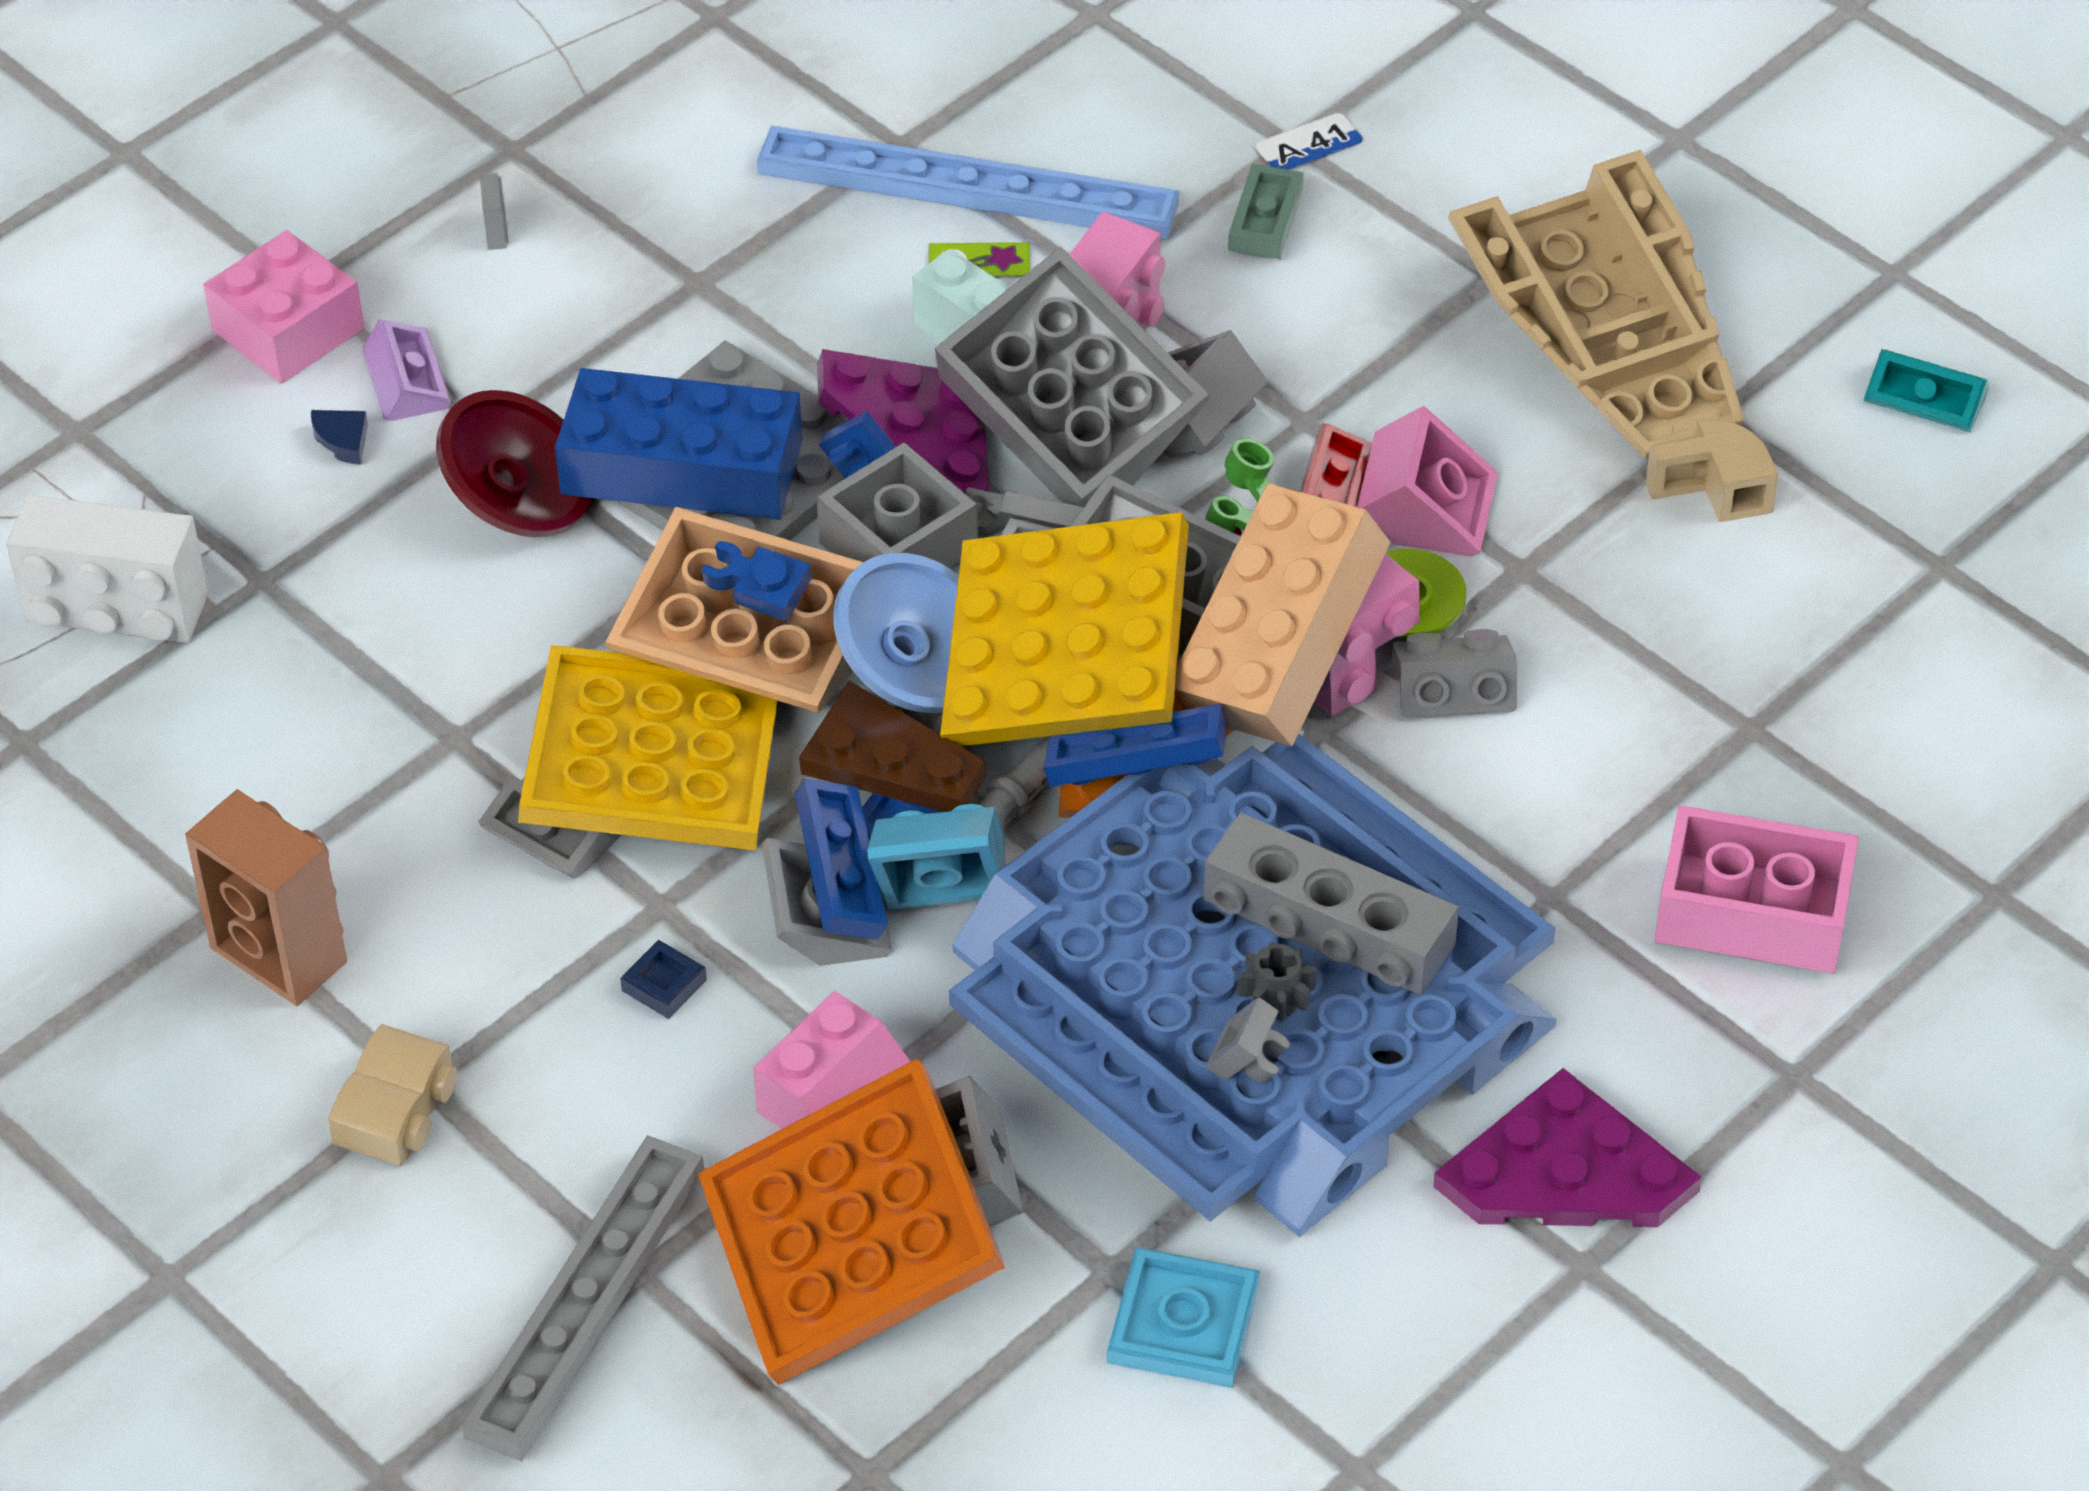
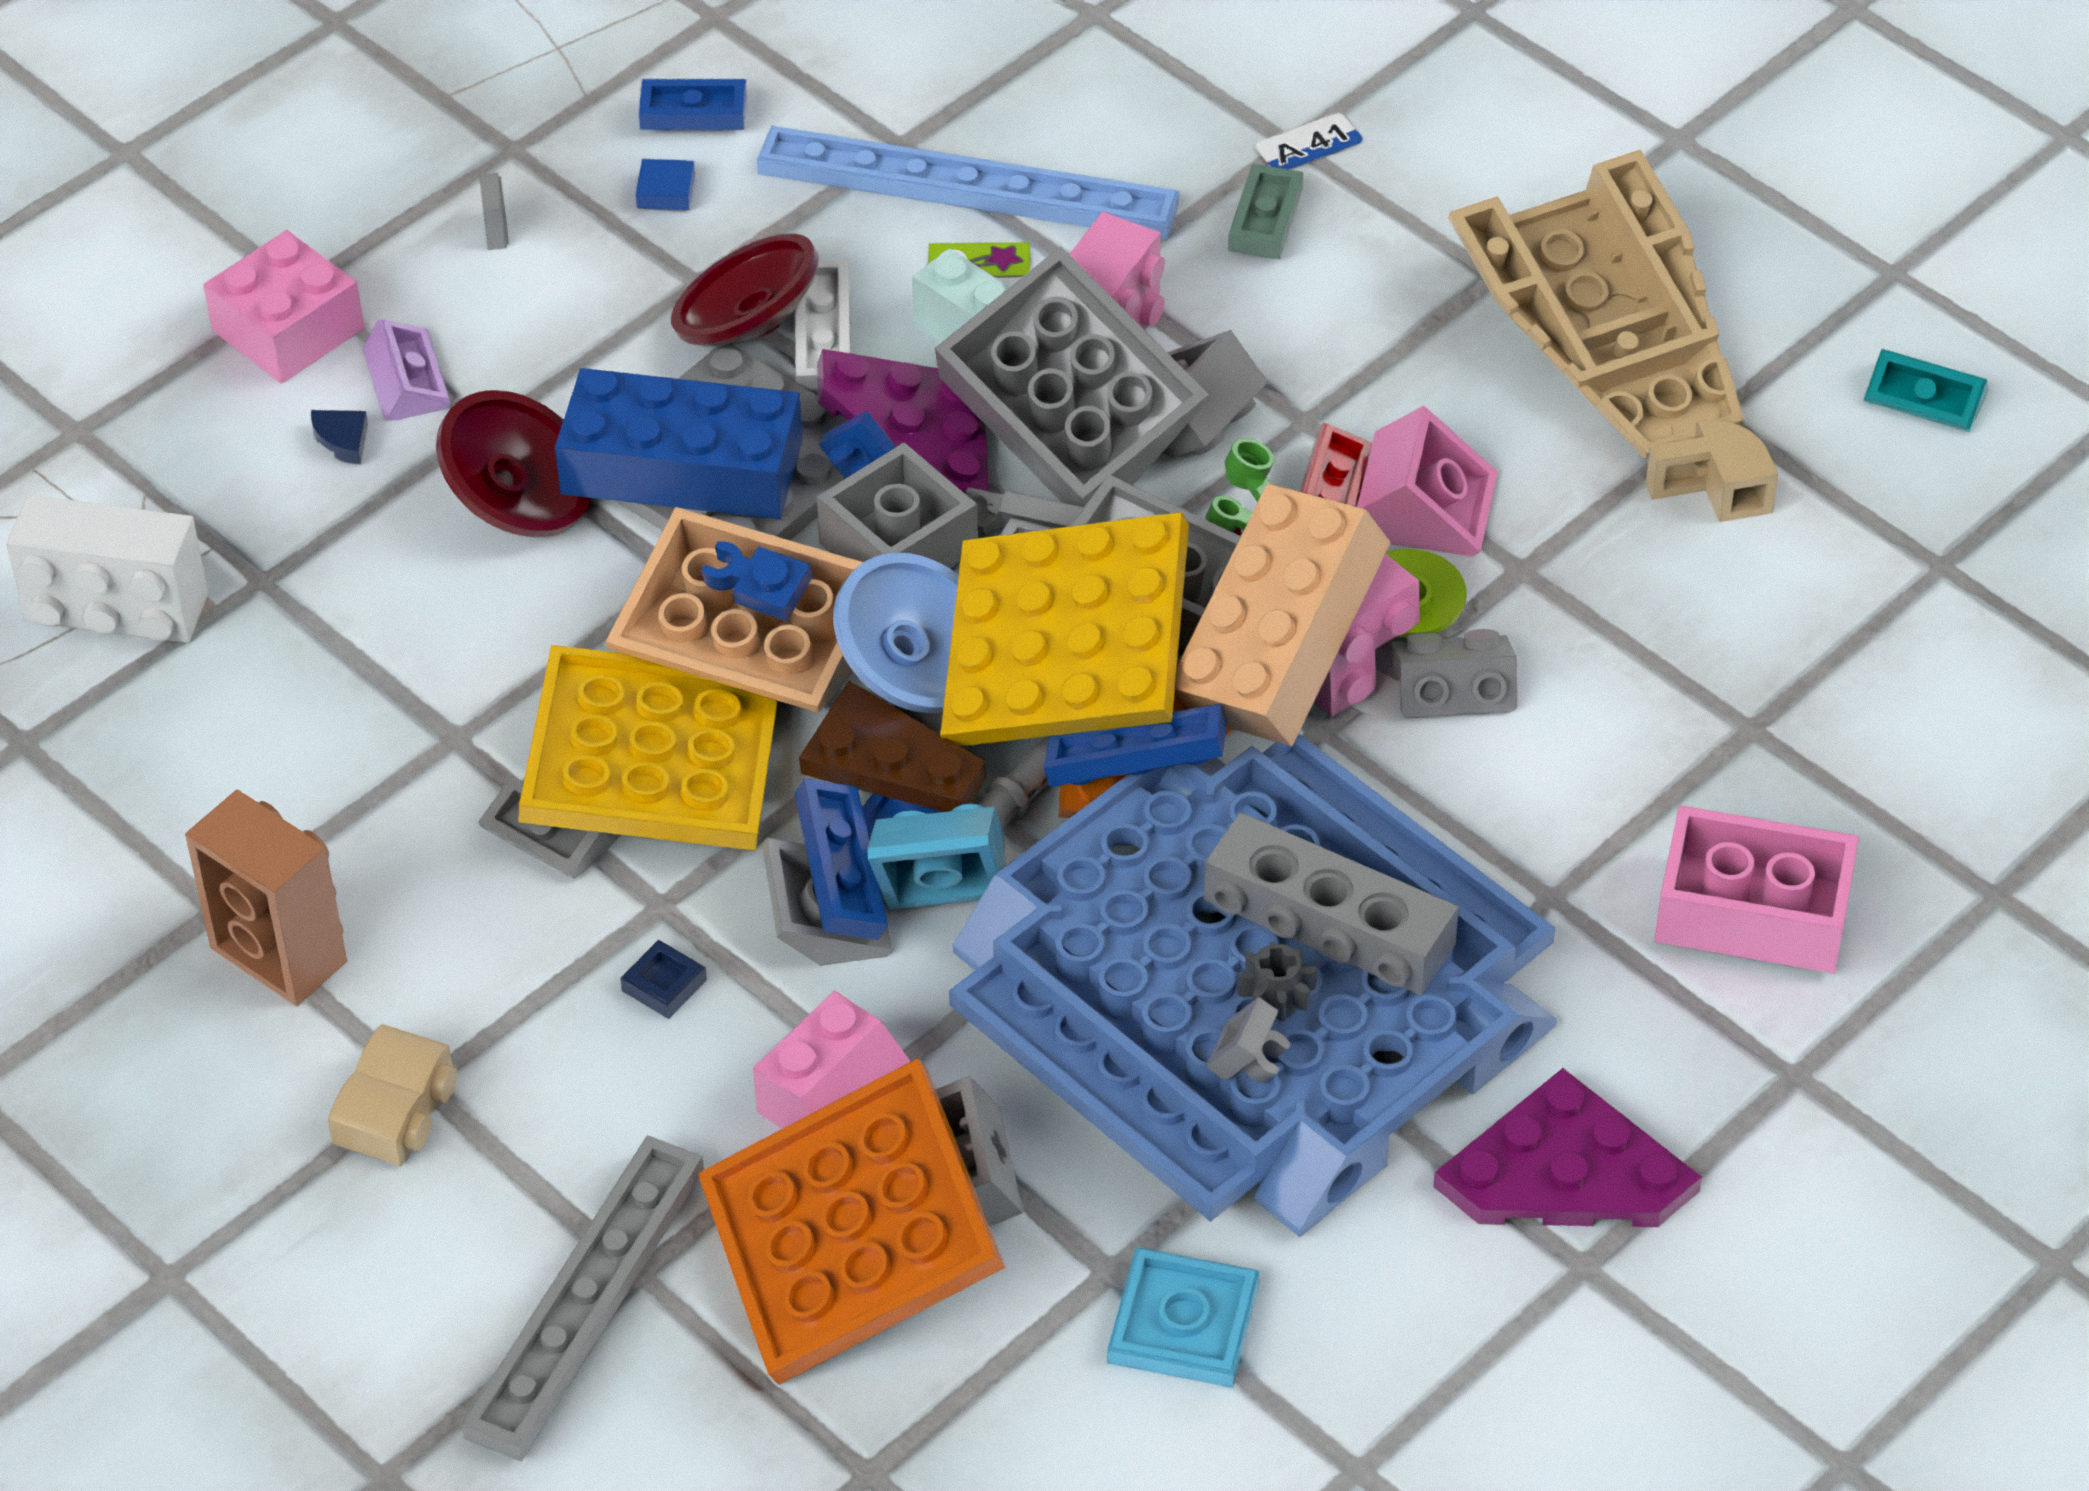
(665, 184): none -> blue tile
(692, 104): none -> blue plate
(746, 292): none -> dark red dish
(822, 320): none -> white plate

